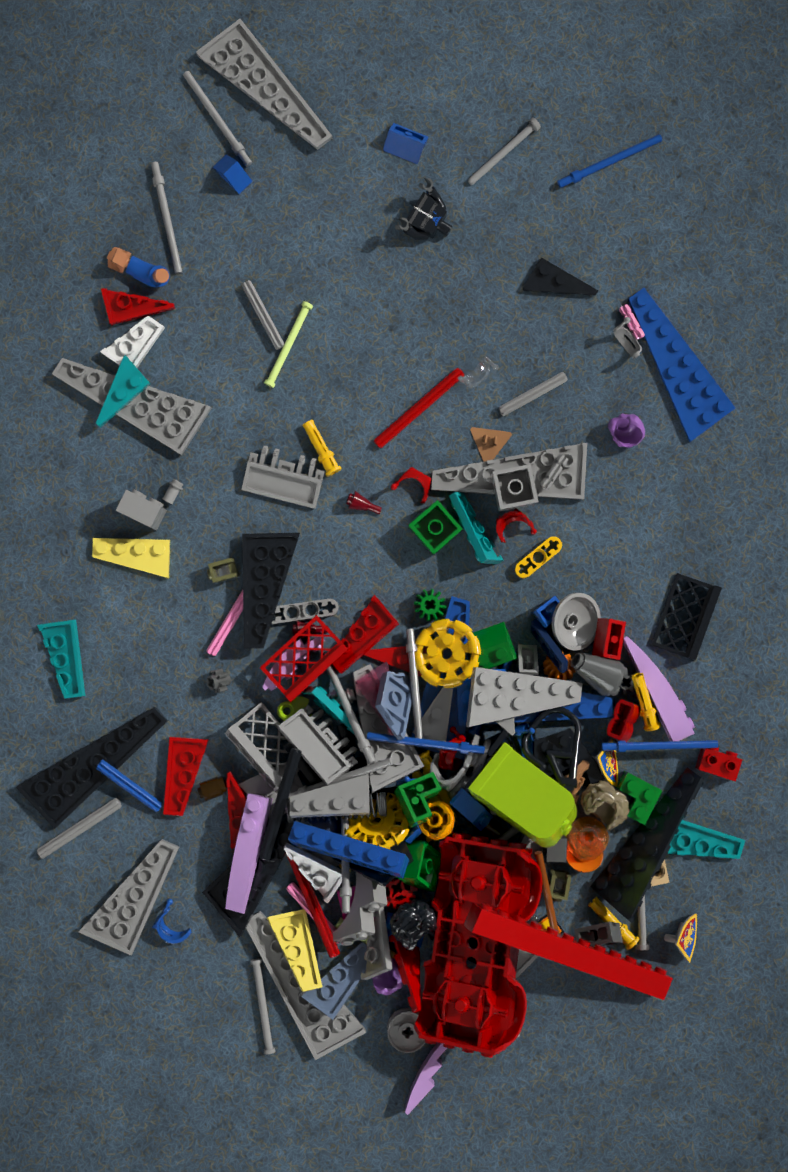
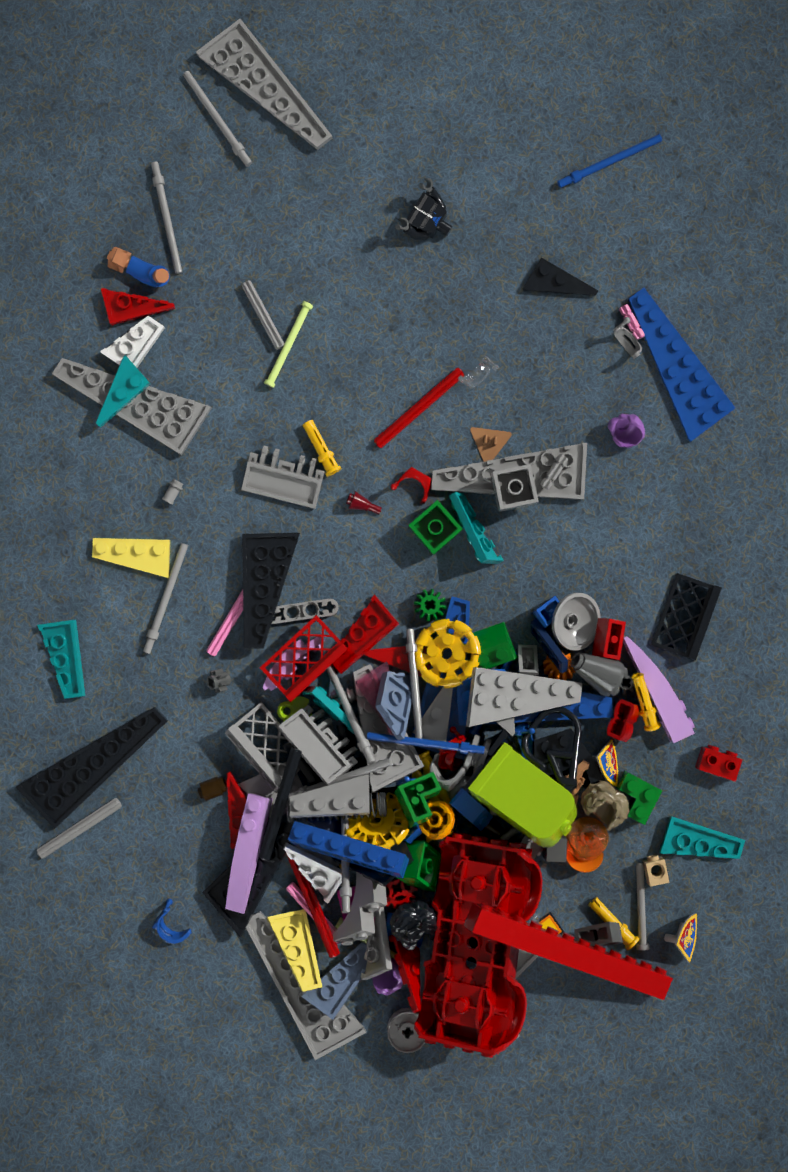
(126, 911): light grey wing -> none
(129, 785): blue axle -> none
(145, 511): light grey brick -> none
(153, 633): none -> light grey bar
(182, 769): red wing -> none
(222, 570): olive window -> none
(233, 173): blue slope -> none
(269, 1049): light grey bar -> none
(313, 629): dark red cone -> none
(405, 143): blue panel -> none
(423, 1082): lavender slope -> none
(509, 517): red helmet -> none
(533, 125): light grey bar -> none
(533, 394): light grey axle -> none
(546, 544): yellow beam -> none
(546, 891): dark orange bar -> none
(559, 885): olive window -> none
(622, 746): blue bar -> none
(635, 864): black wing -> none

